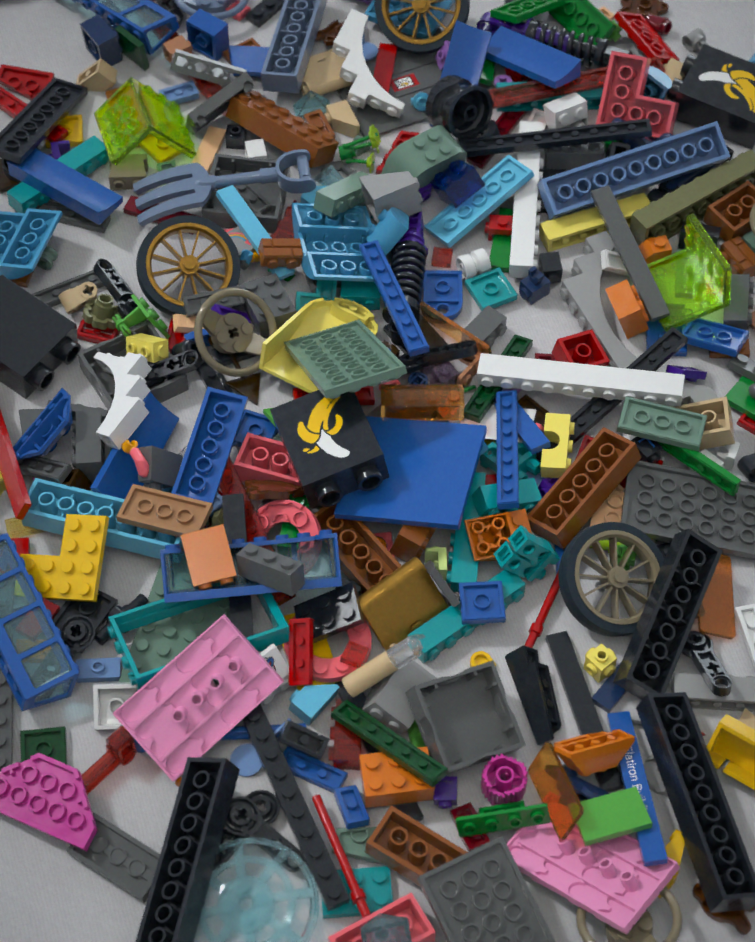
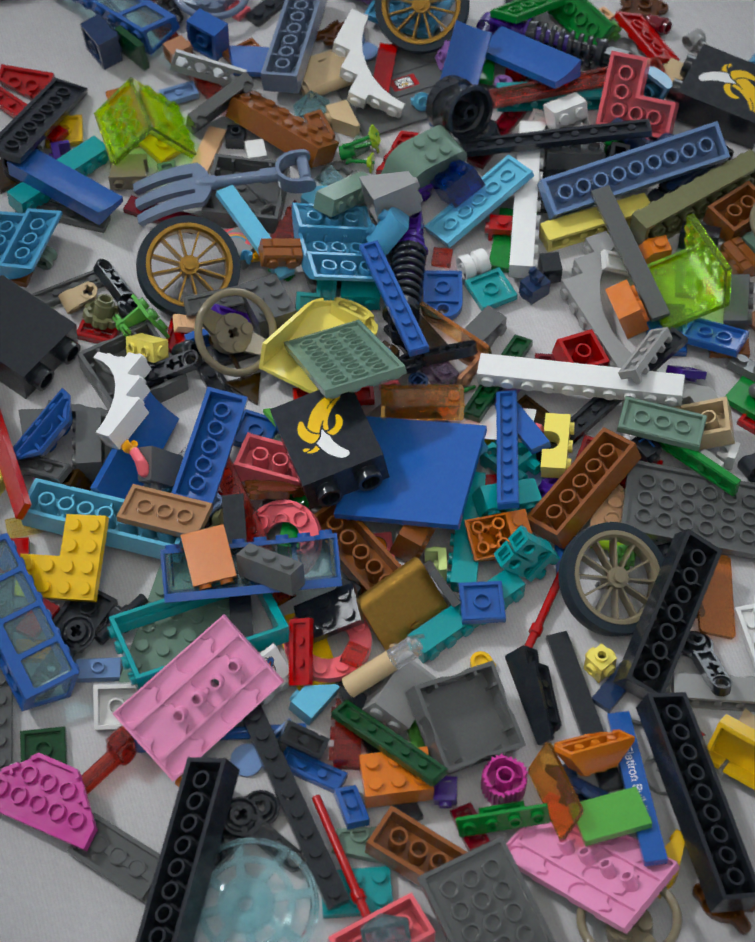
(98, 76): tan slope -> none
(645, 353): none -> light grey hinge

